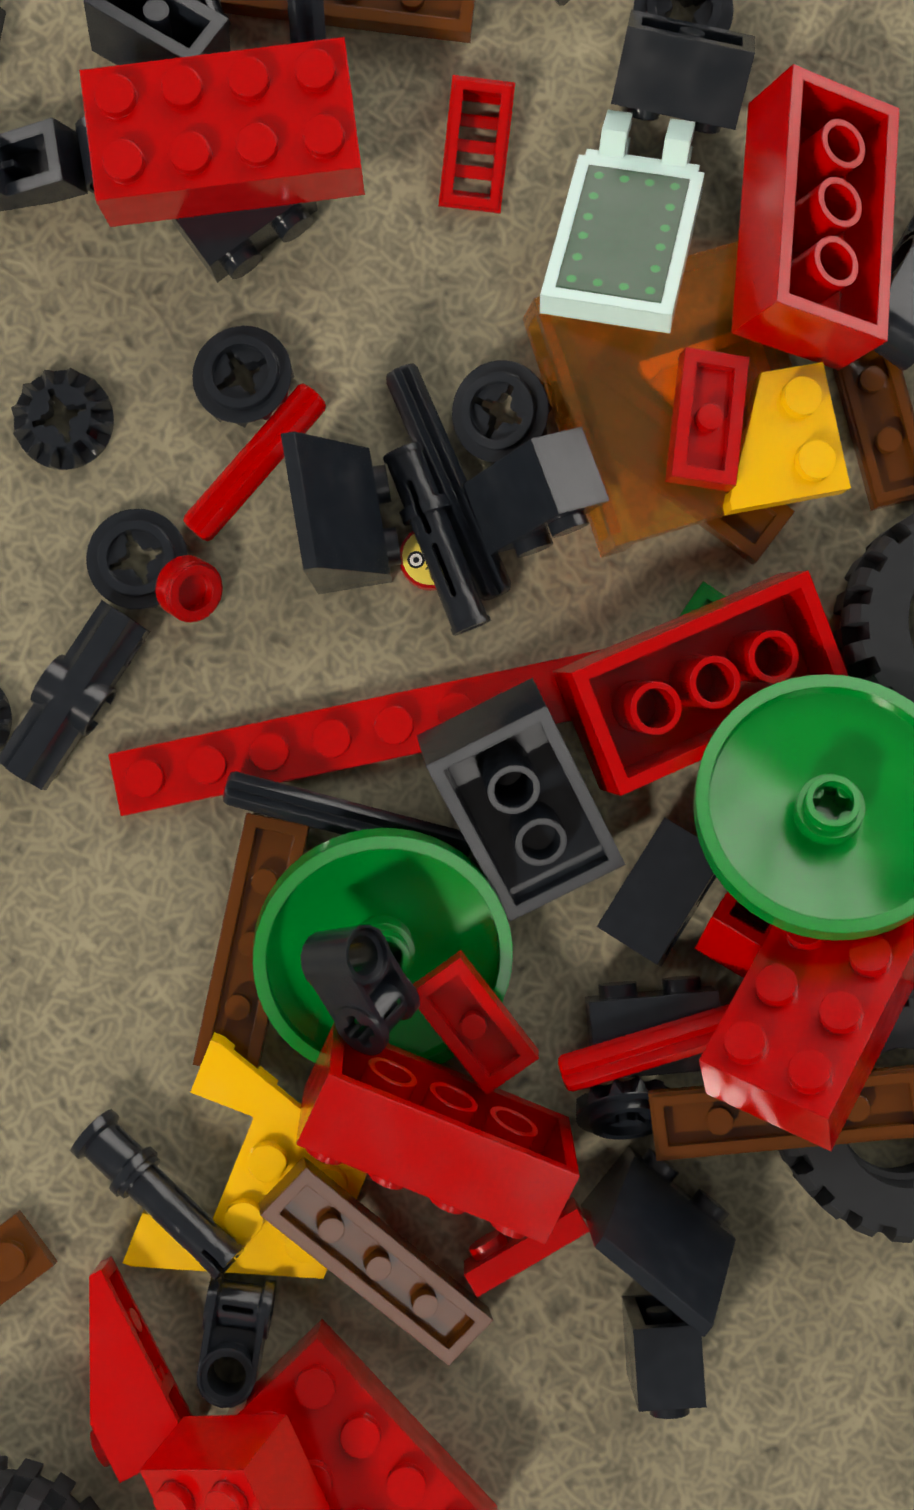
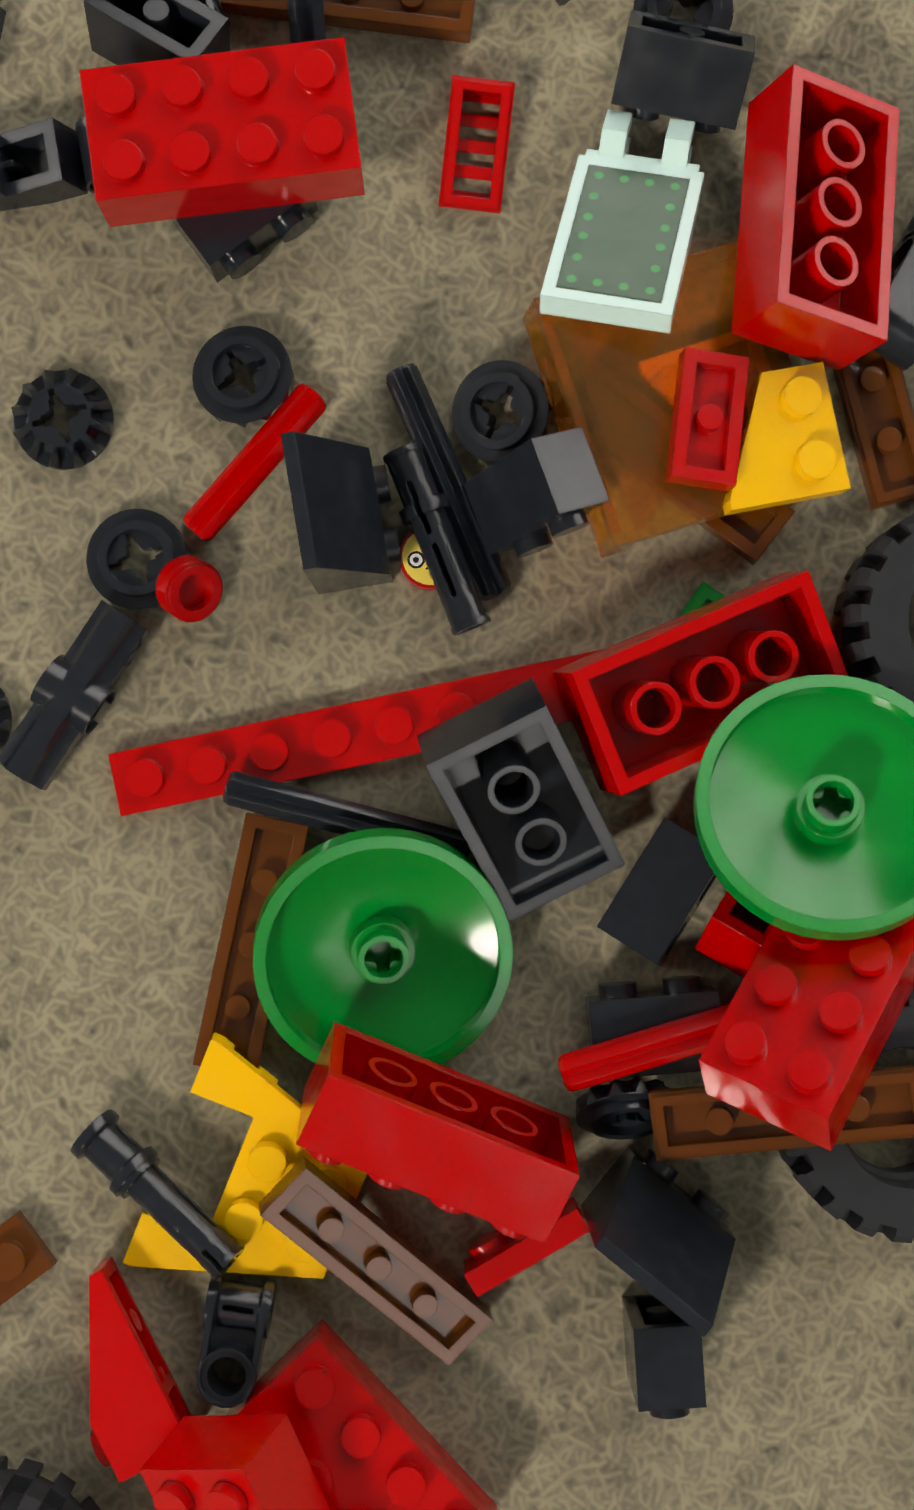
(361, 982): black piece -> none
(474, 1023): red plate -> none

